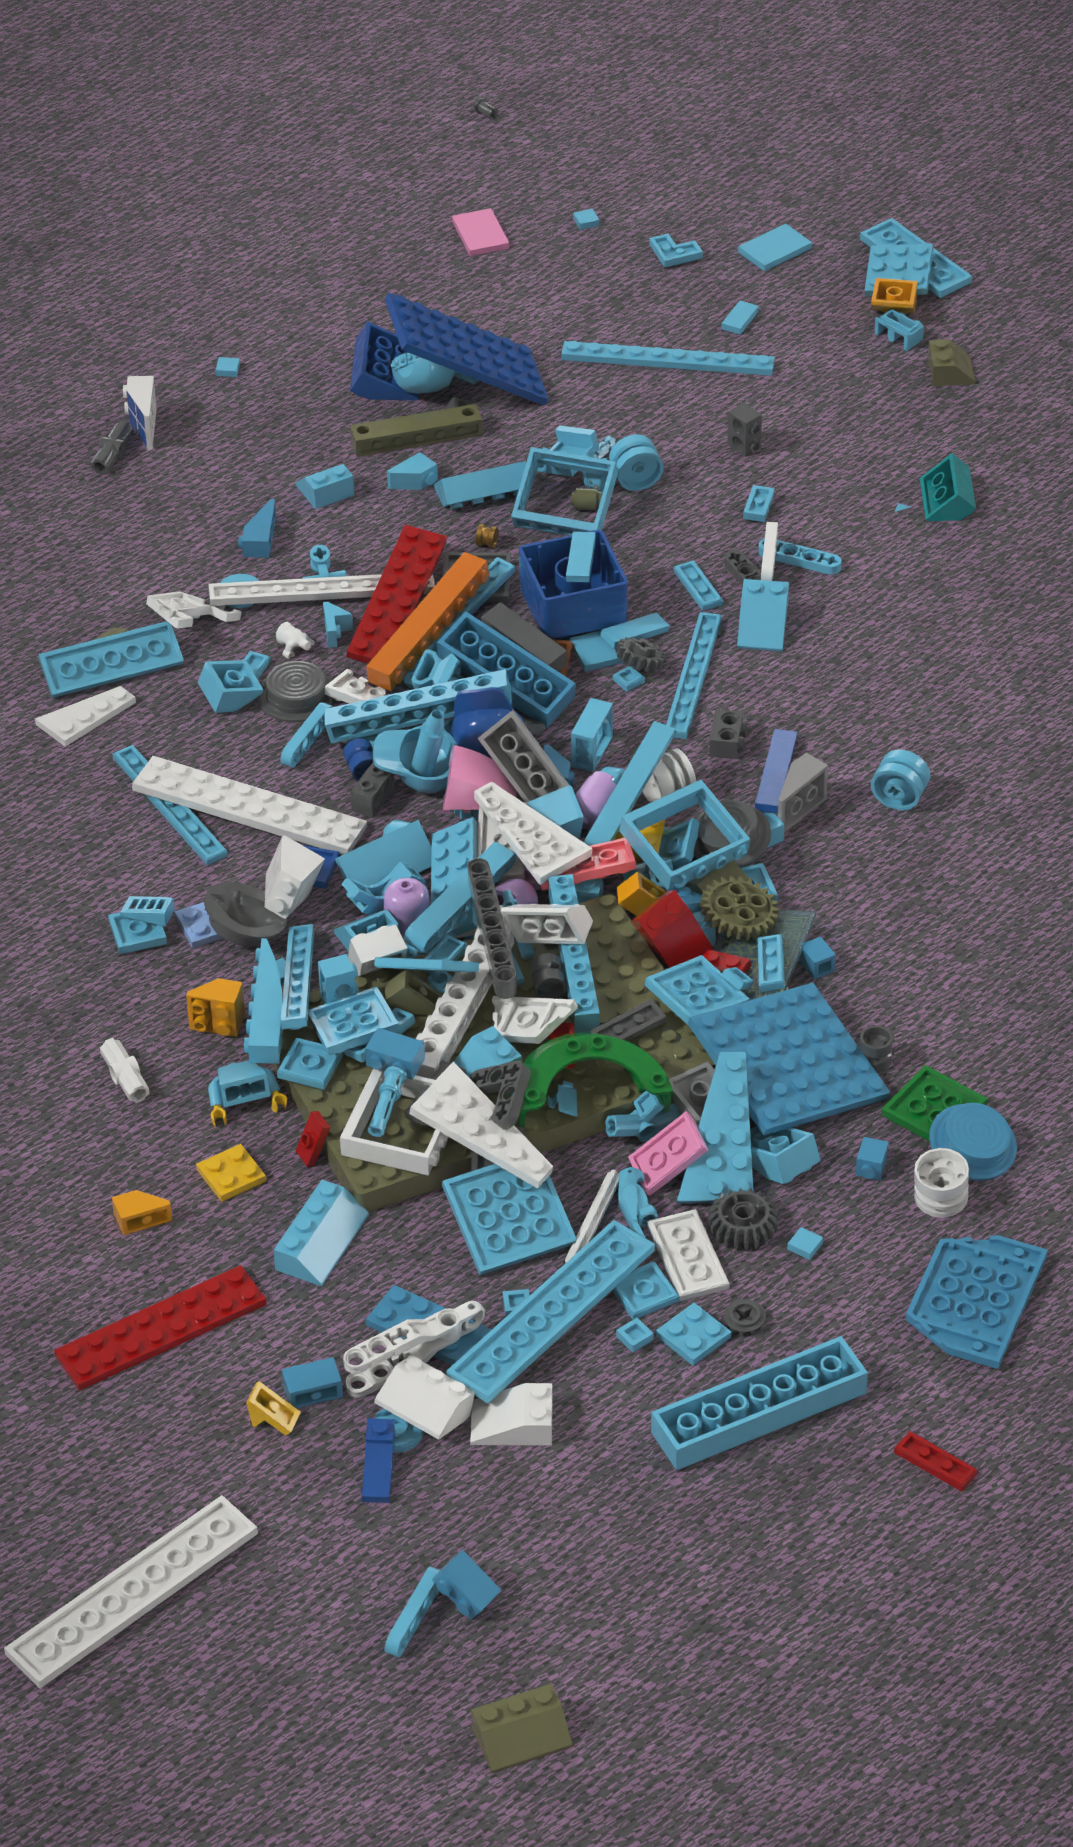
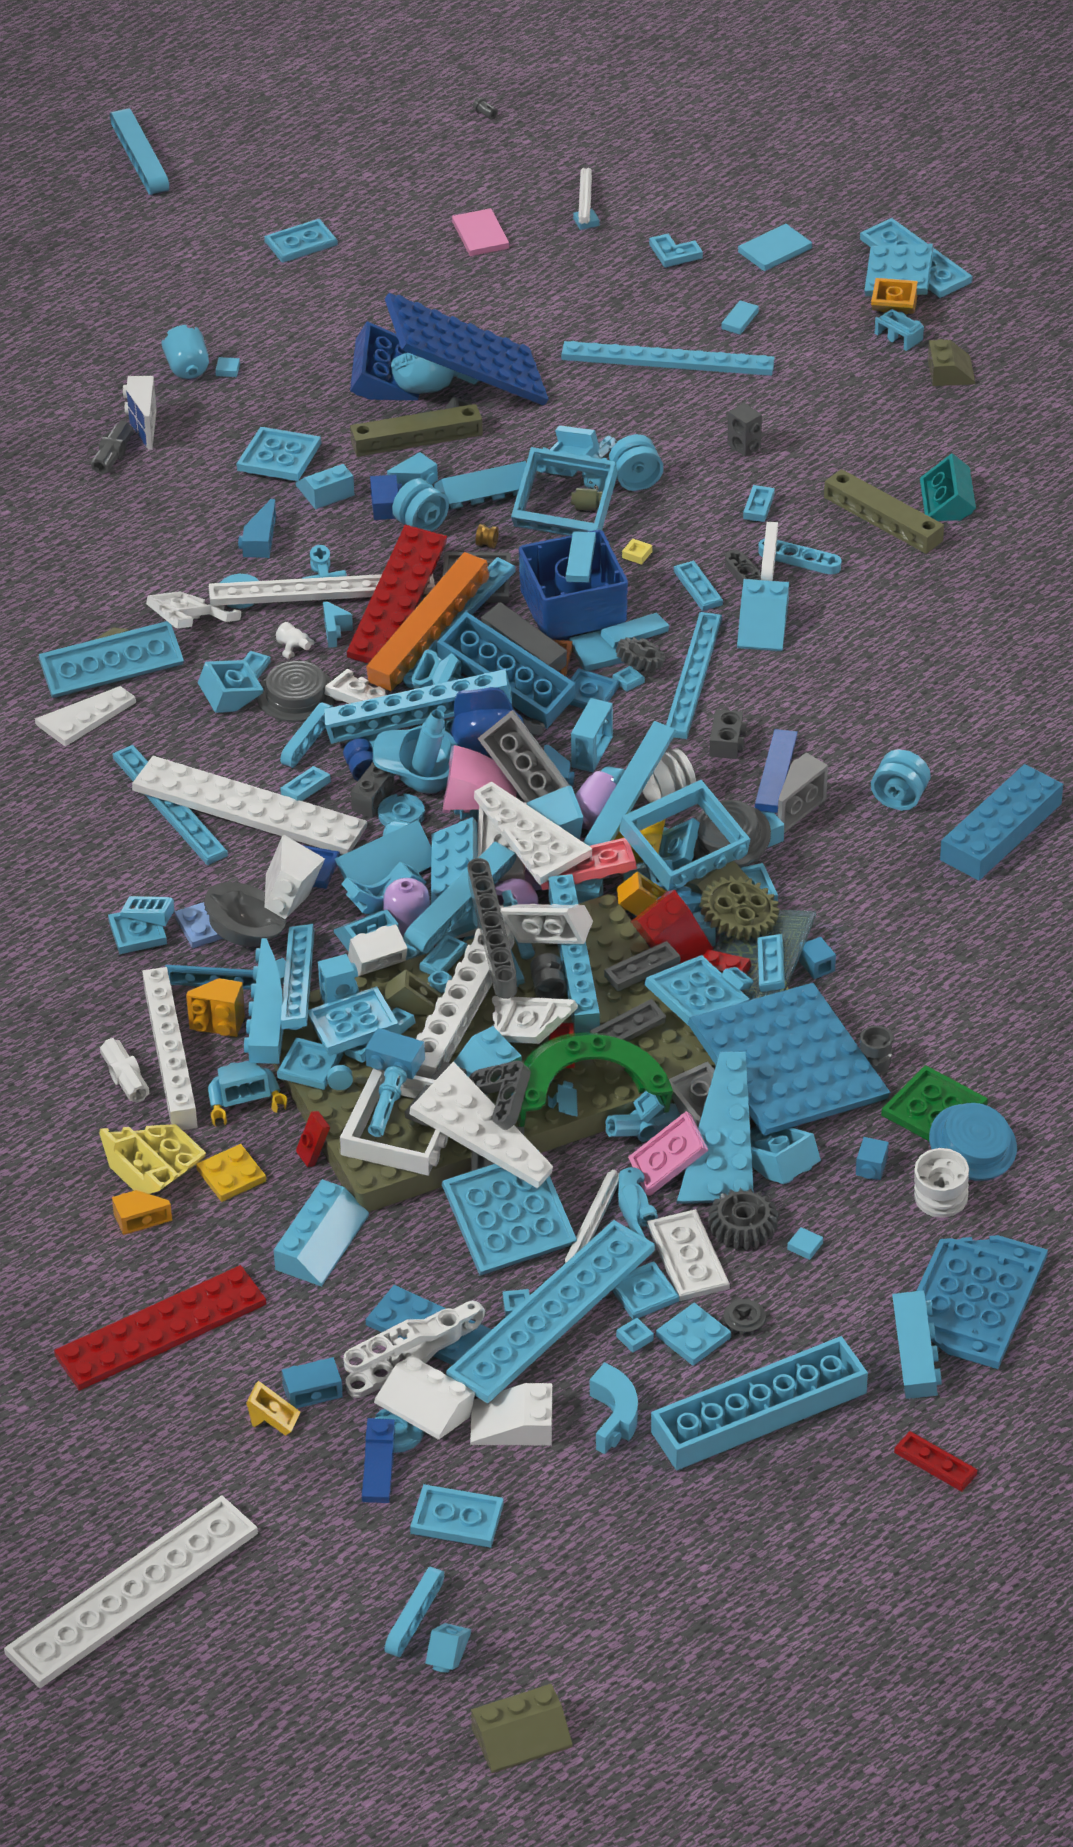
(139, 151): none -> medium azure beam
(151, 1156): none -> light yellow wedge
(169, 1048): none -> white brick
(186, 352): none -> medium azure cylinder
(201, 975): none -> dark azure slope
(279, 453): none -> medium azure plate
(300, 240): none -> medium azure tile
(306, 784): none -> medium azure plate
(340, 1077): none -> medium azure tile
(383, 492): none -> blue piece
(395, 808): none -> medium azure tile
(420, 505): none -> medium azure wheel
(426, 964): medium azure tile -> none
(447, 1647): none -> medium azure slope
(457, 1515): none -> medium azure plate
(466, 1585): dark azure brick -> none
(585, 195): none -> white axle
(593, 686): none -> dark azure tile
(618, 1393): none -> medium azure arch
(637, 551): none -> light yellow plate
(642, 966): none -> dark grey plate
(884, 511): none -> olive piece
(915, 1346): none -> medium azure brick
(1001, 822): none -> dark azure brick

